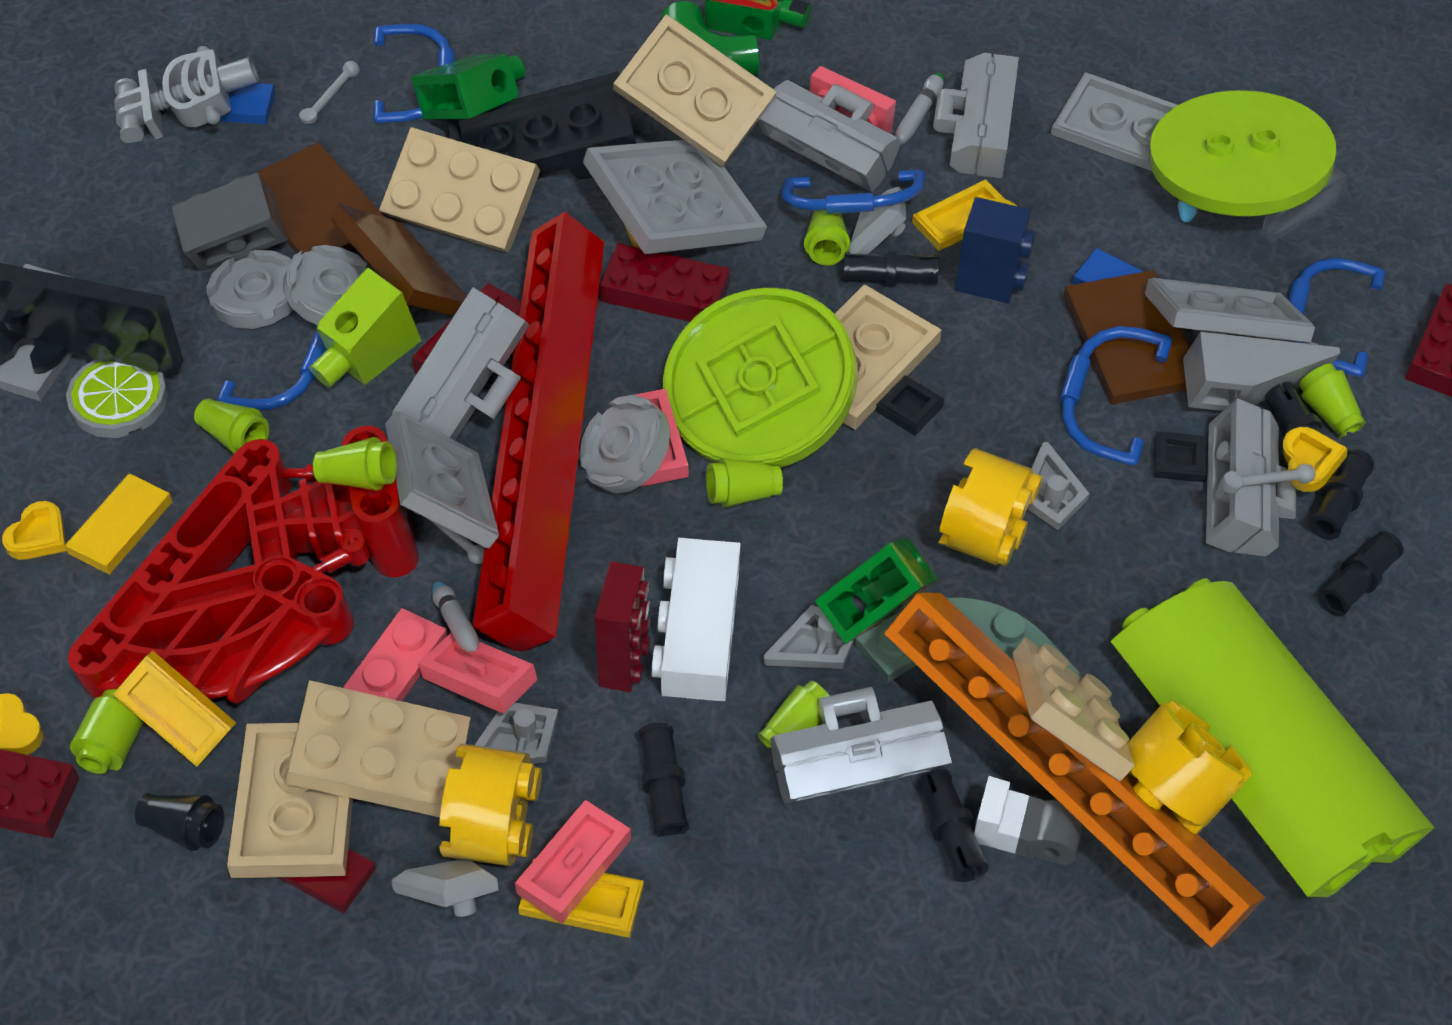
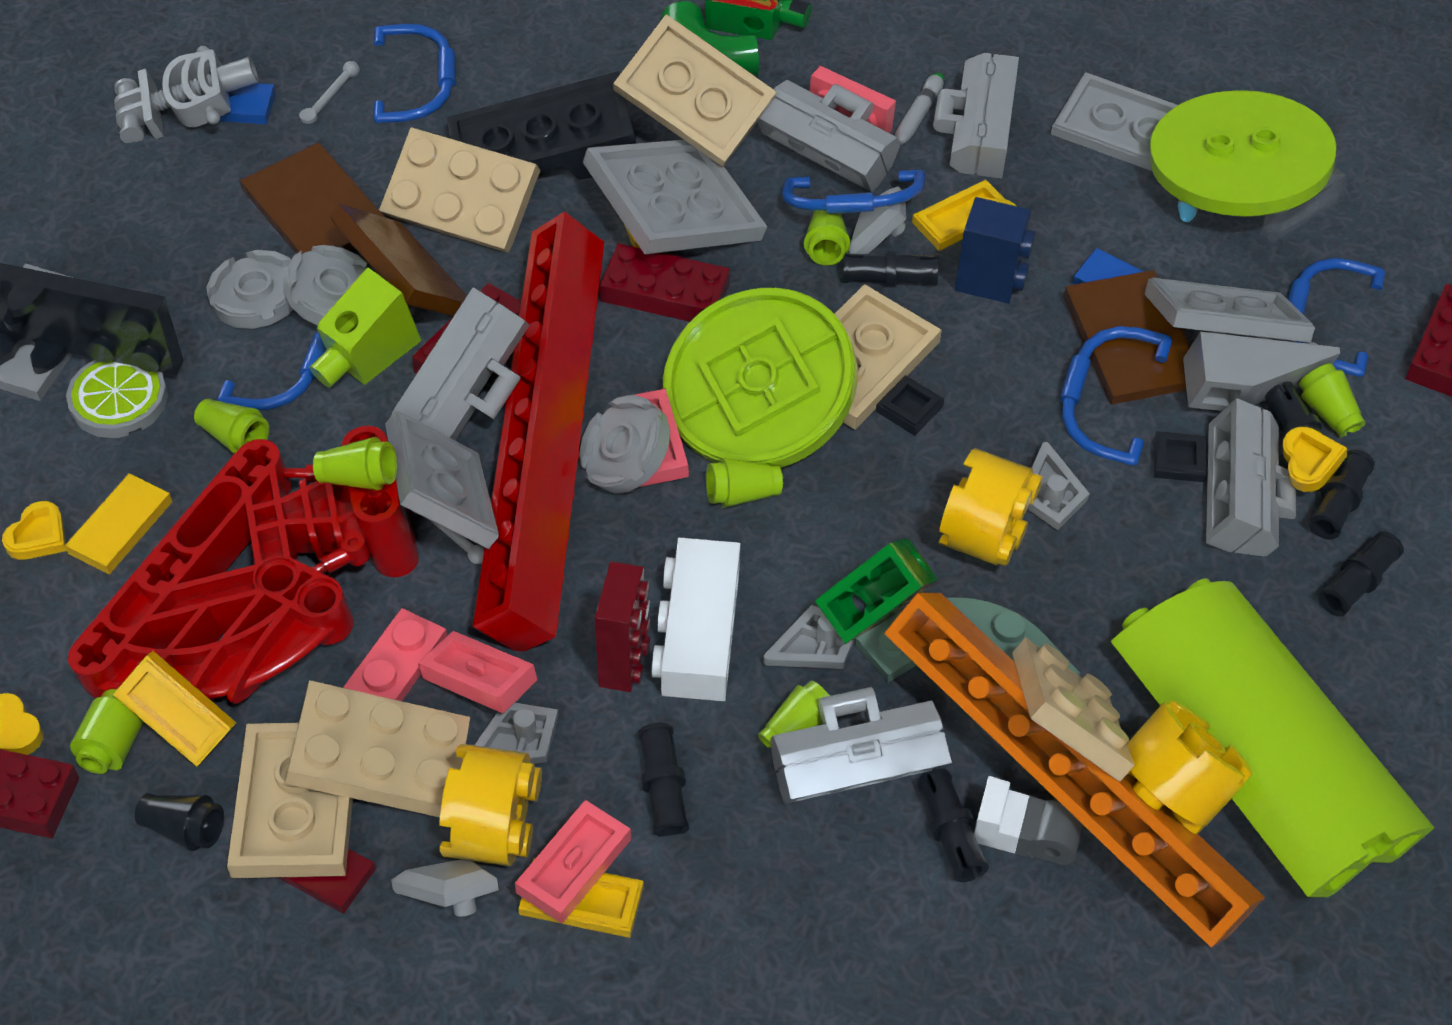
(229, 222): dark grey brick -> none
(455, 617): light grey piece -> none
(480, 85): green torso -> none
(1232, 481): light grey hinge -> none

